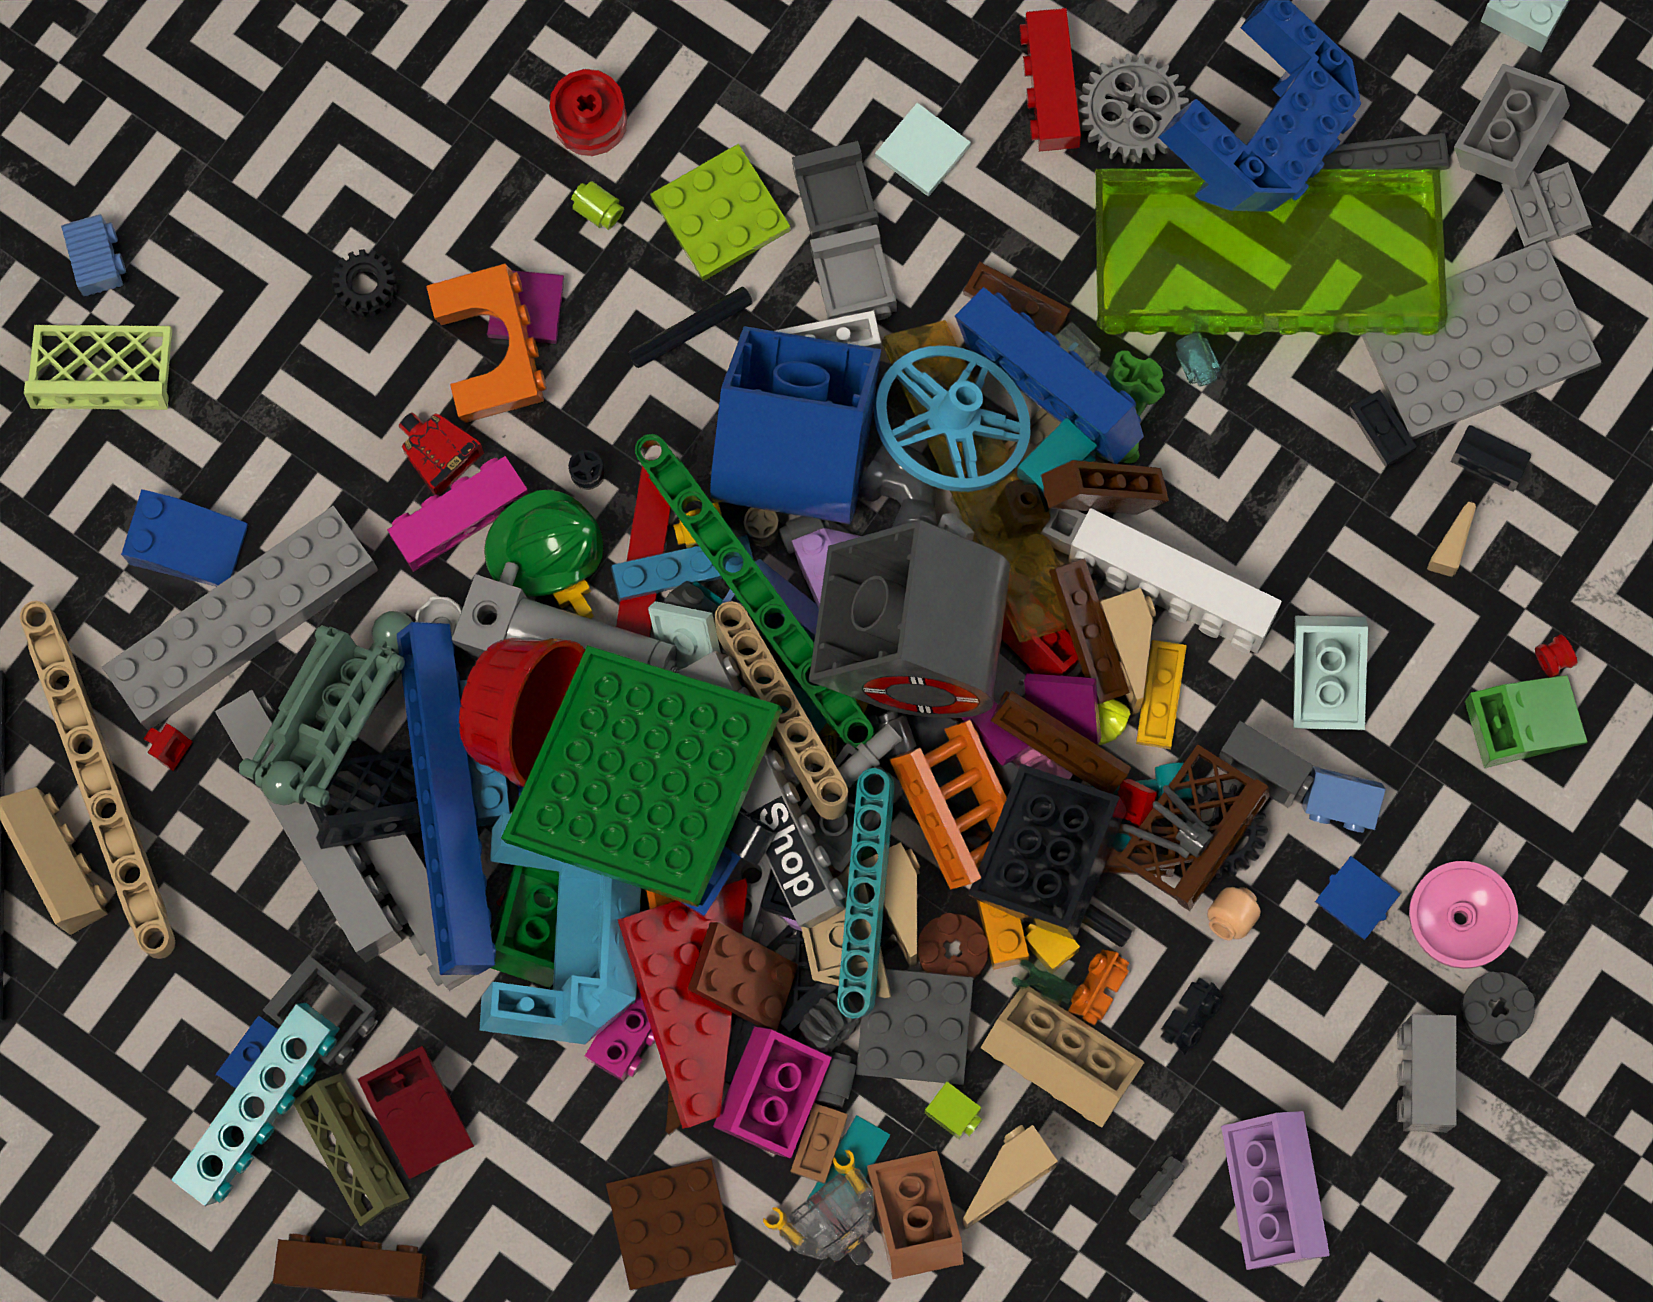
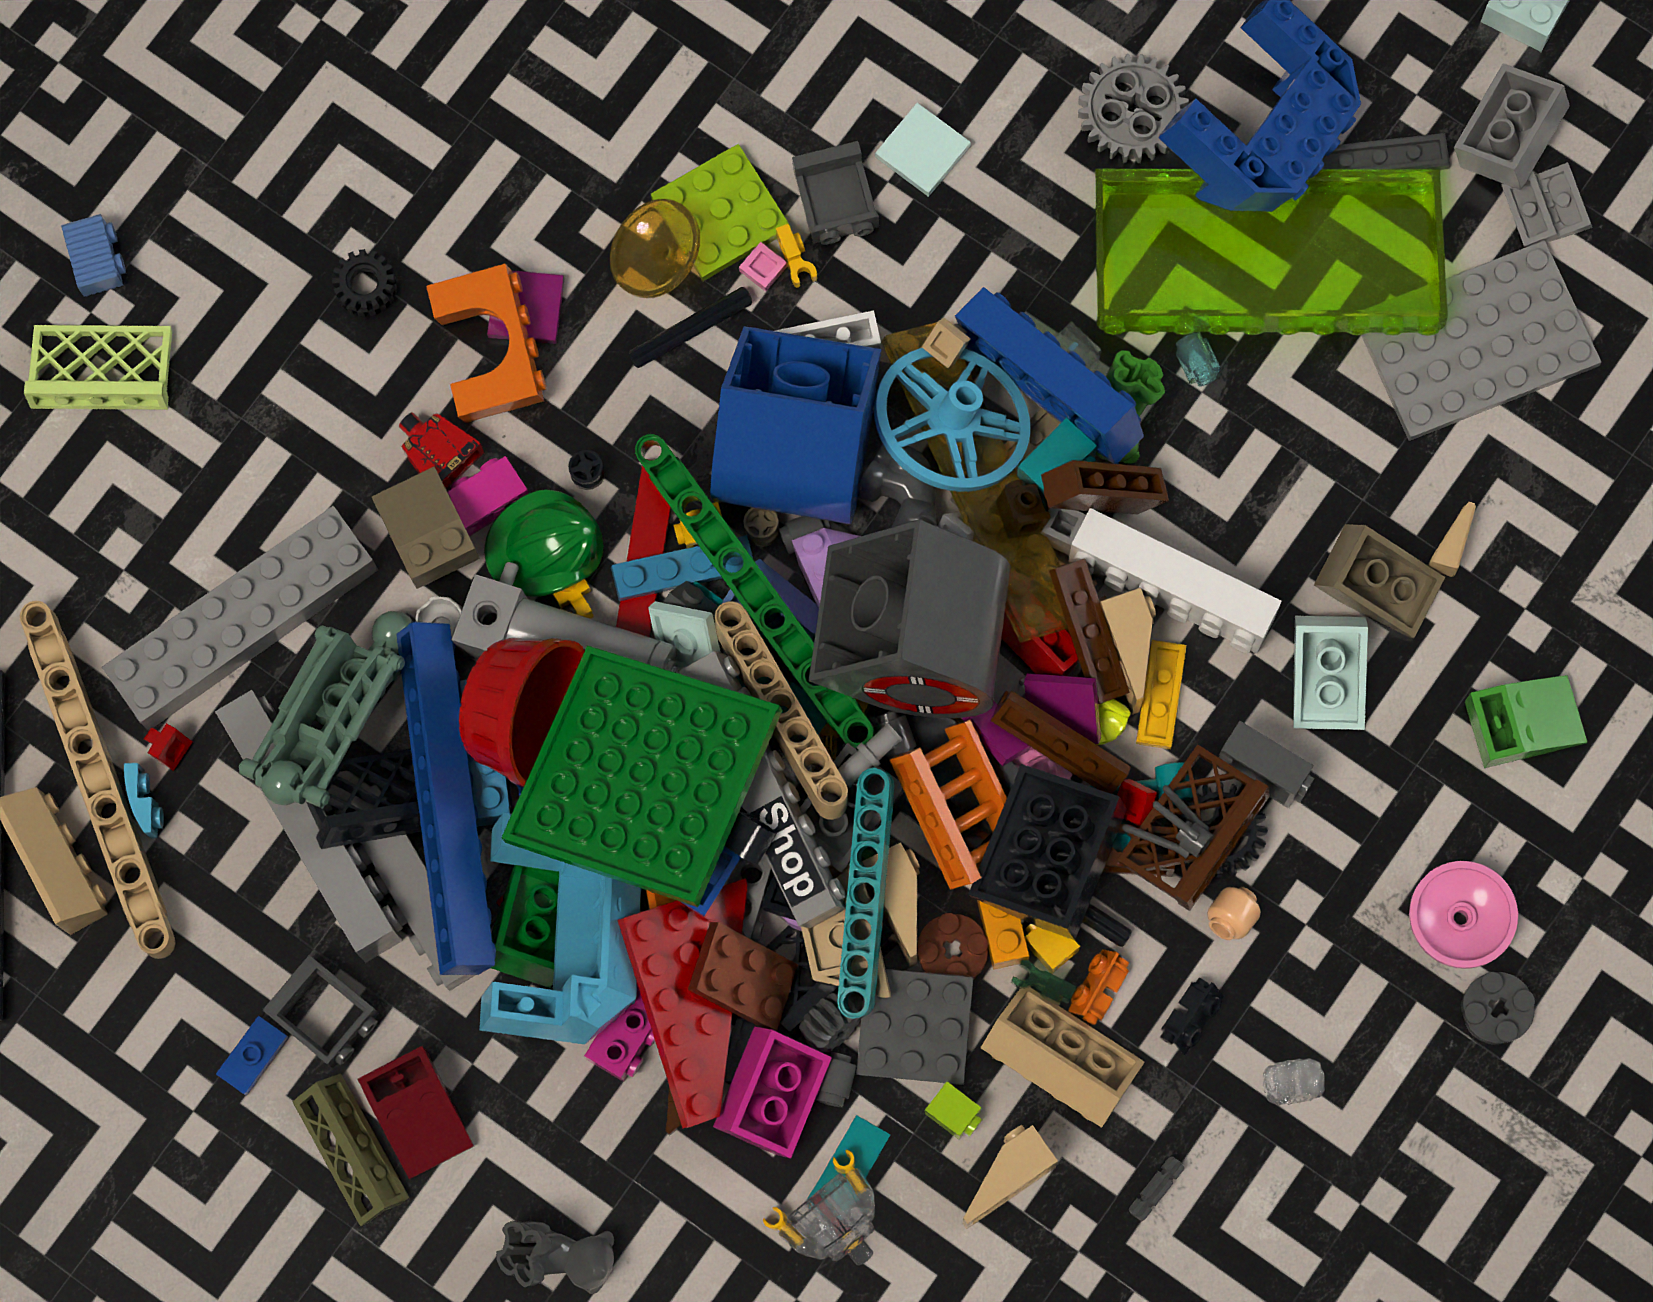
(146, 809): none -> medium azure slope
(183, 539): blue slope -> none
(196, 1173): brick -> none
(348, 1268): reddish brown brick -> none
(425, 527): none -> dark tan slope
(537, 1251): none -> dark grey animal
(588, 112): red wheel -> none
(597, 205): lime brick -> none
(655, 248): none -> clear yellow dish
(670, 1224): reddish brown plate -> none
(763, 266): none -> bright pink plate
(792, 247): none -> yellow plate
(819, 1143): medium nougat plate -> none
(853, 273): light grey panel -> none
(915, 1215): nougat slope -> none
(946, 342): none -> tan tile
(1044, 311): reddish brown plate -> none
(1052, 80): red brick -> none
(1275, 1190): lavender slope -> none
(1293, 1081): none -> clear gear
(1343, 799): medium blue brick -> none
(1357, 898): blue piece -> none
(1379, 579): none -> dark tan slope
(1382, 428): black plate -> none
(1427, 1073): light grey brick -> none
(1491, 458): black panel -> none
(1556, 655): red wheel -> none

